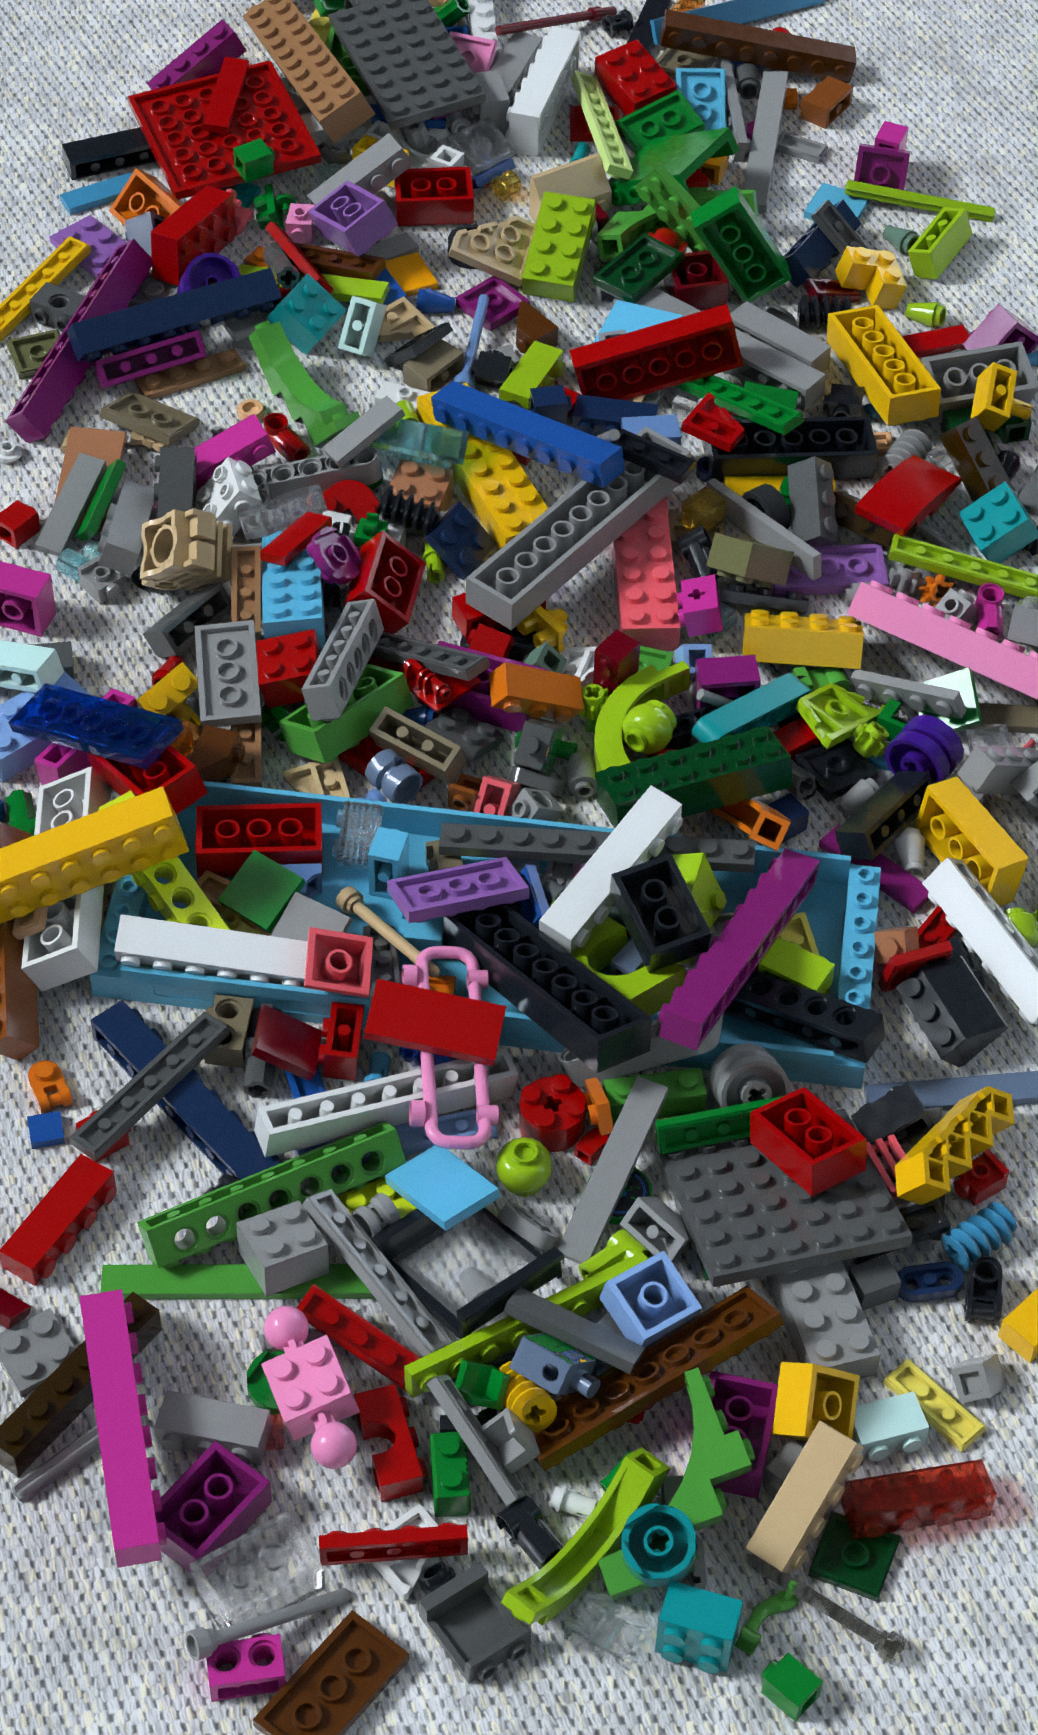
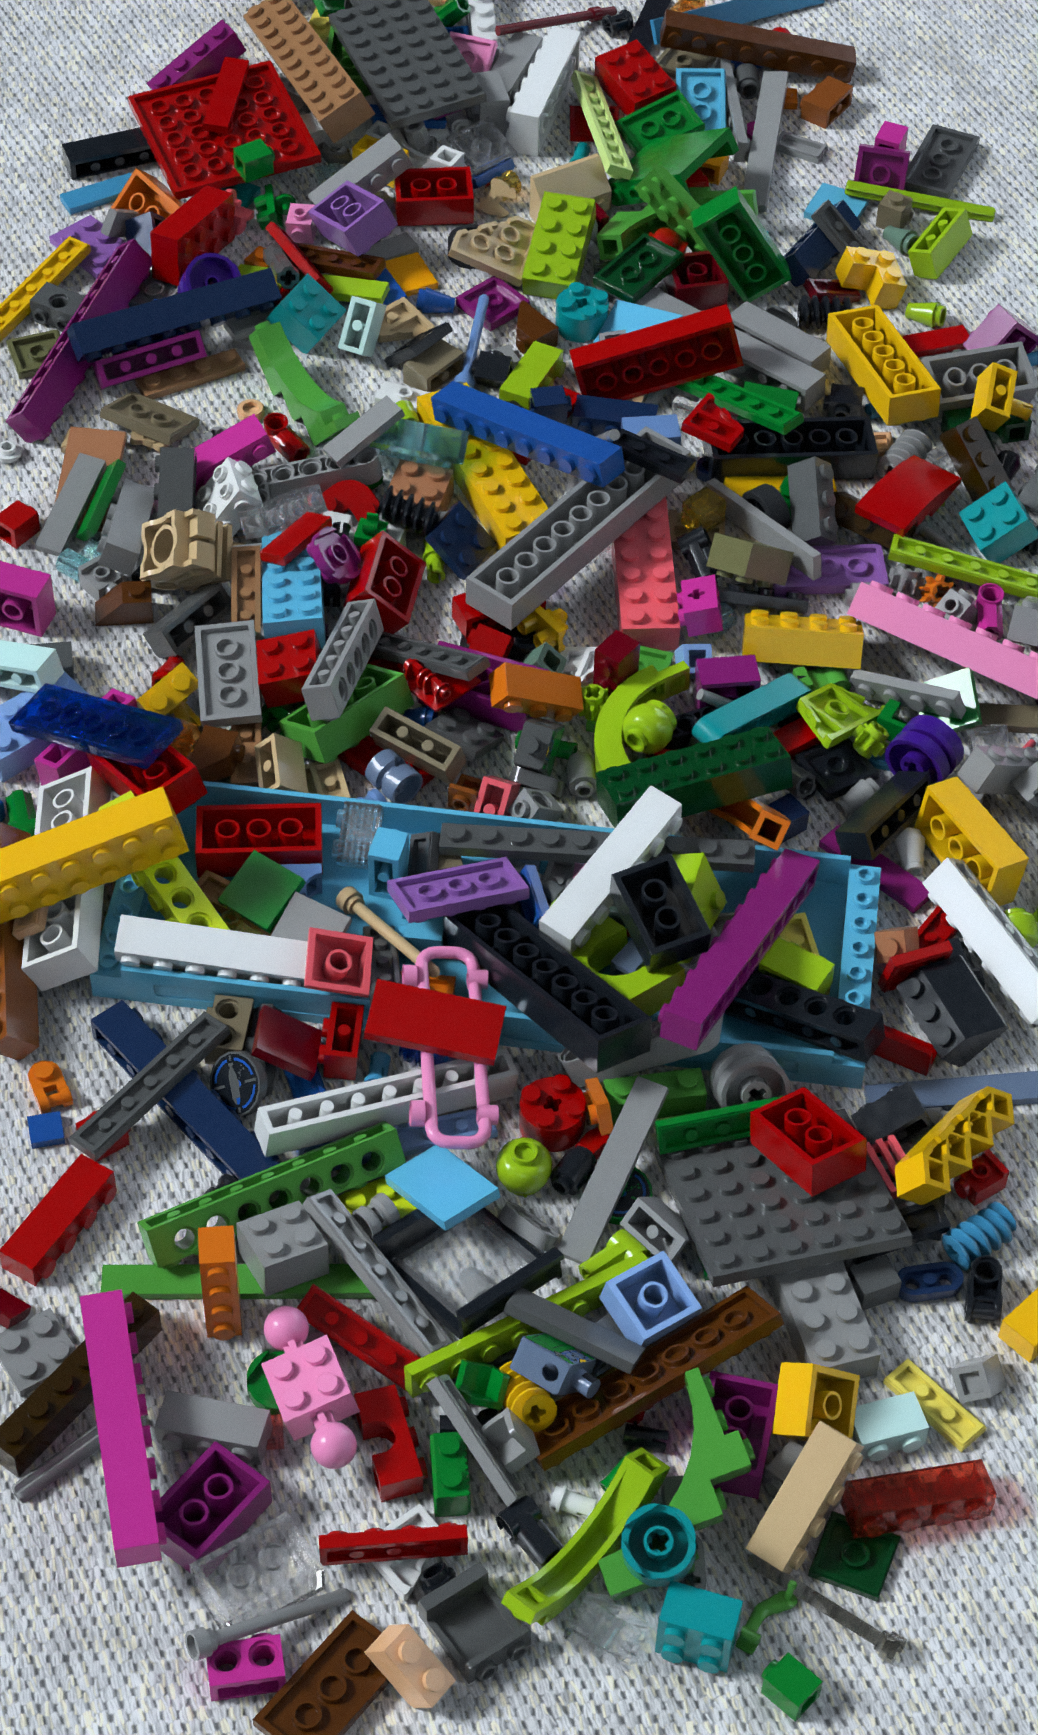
(115, 222): none -> light grey tile
(126, 605): none -> reddish brown slope
(220, 1282): none -> orange brick
(239, 1082): none -> tile
(280, 764): none -> tan brick
(410, 1666): none -> light nougat brick
(423, 853): none -> dark grey tile
(498, 190): none -> tan piece
(573, 1170): none -> black brick
(581, 312): none -> teal brick
(642, 1437): none -> black pin
(894, 210): none -> dark tan brick
(907, 1051): none -> red panel
(940, 161): none -> dark grey plate

